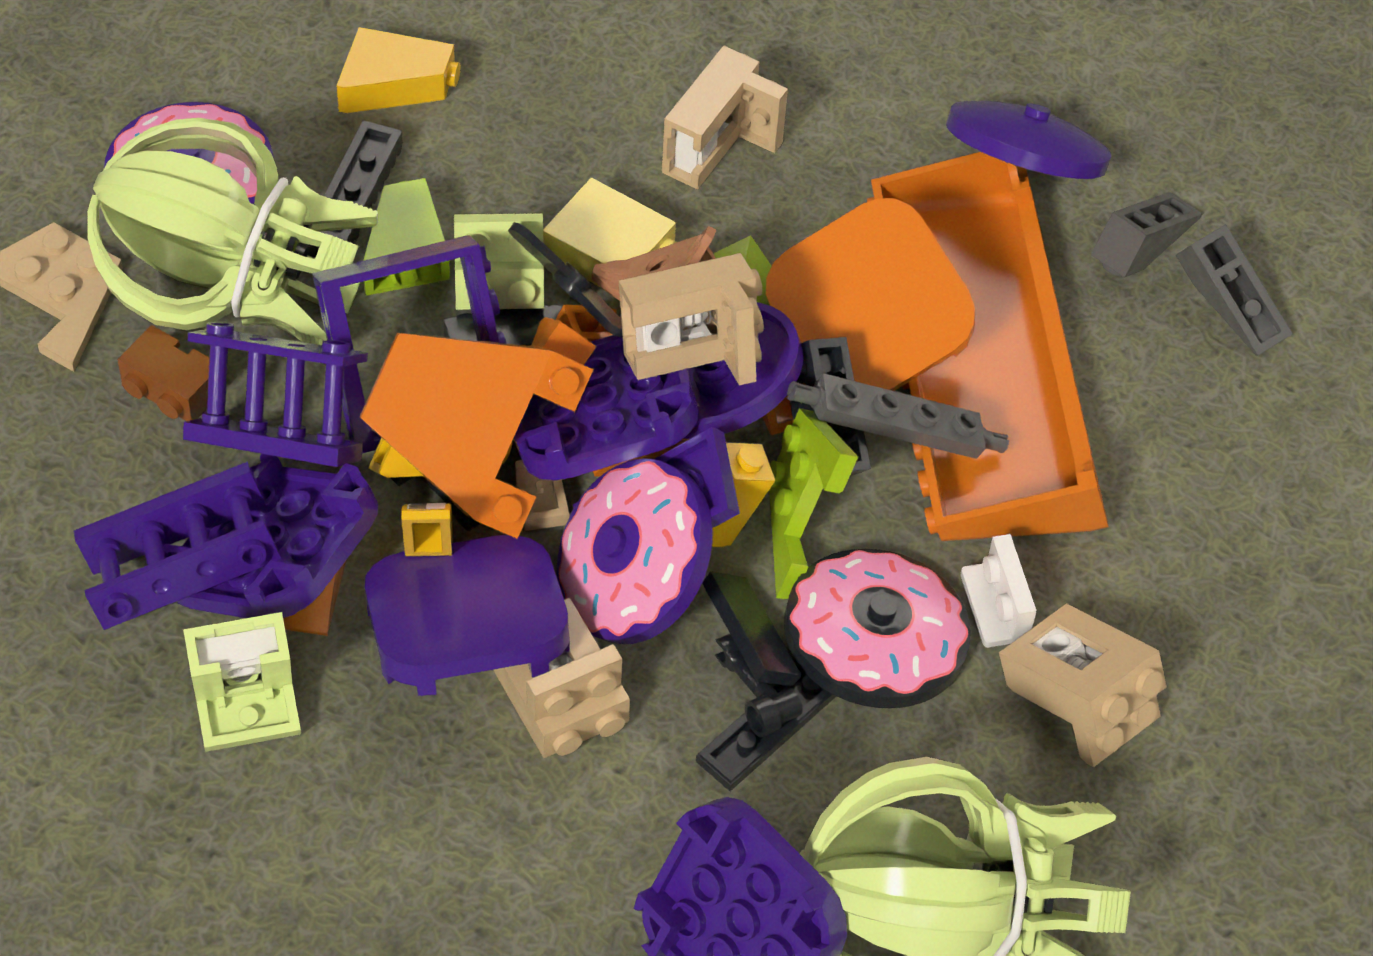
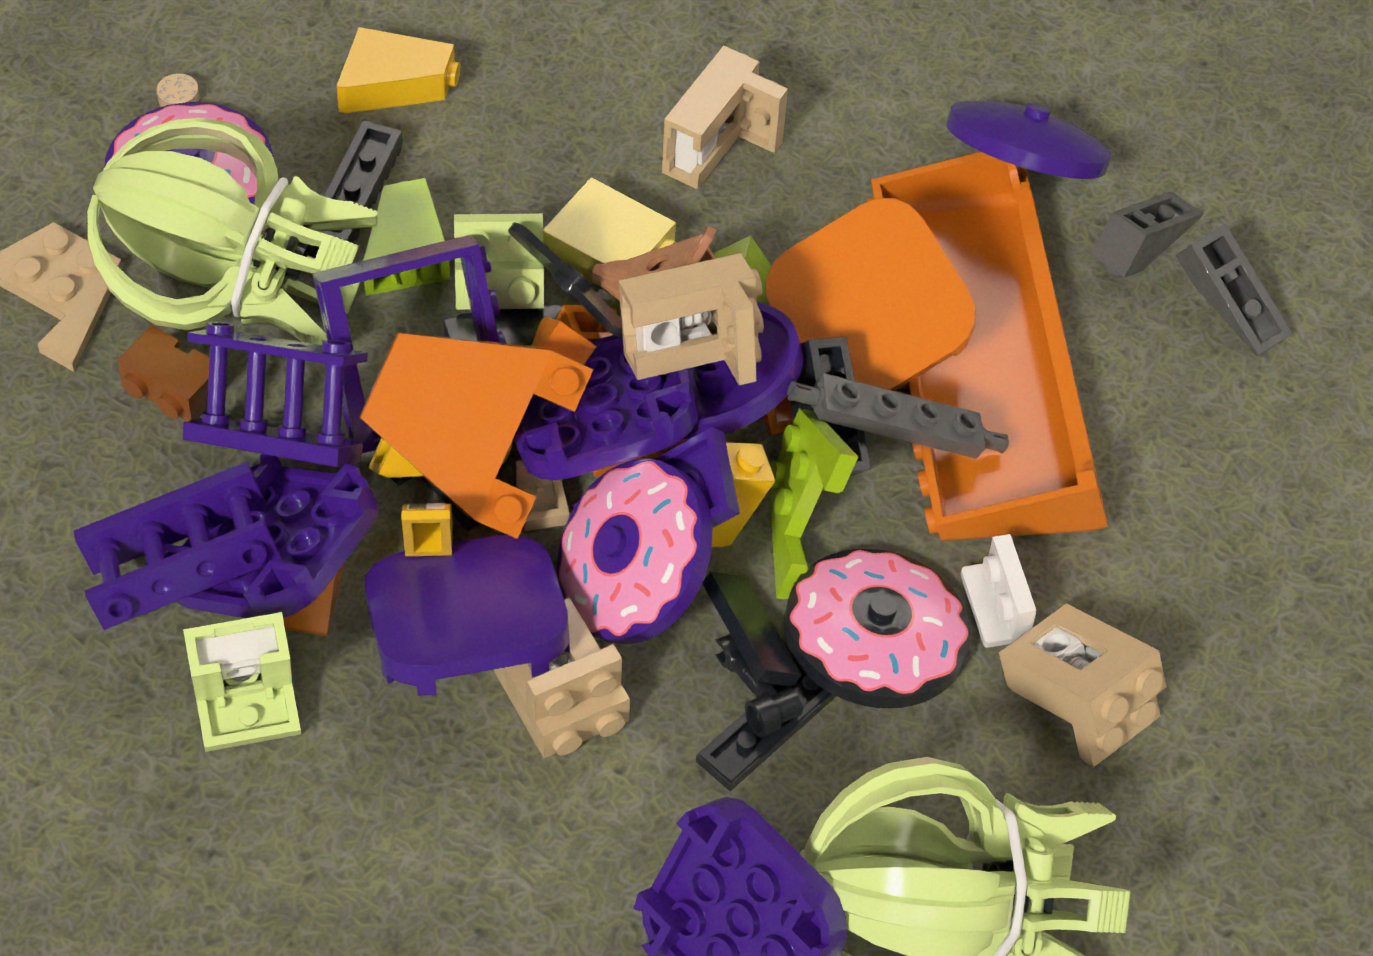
(177, 89): none -> tan tile

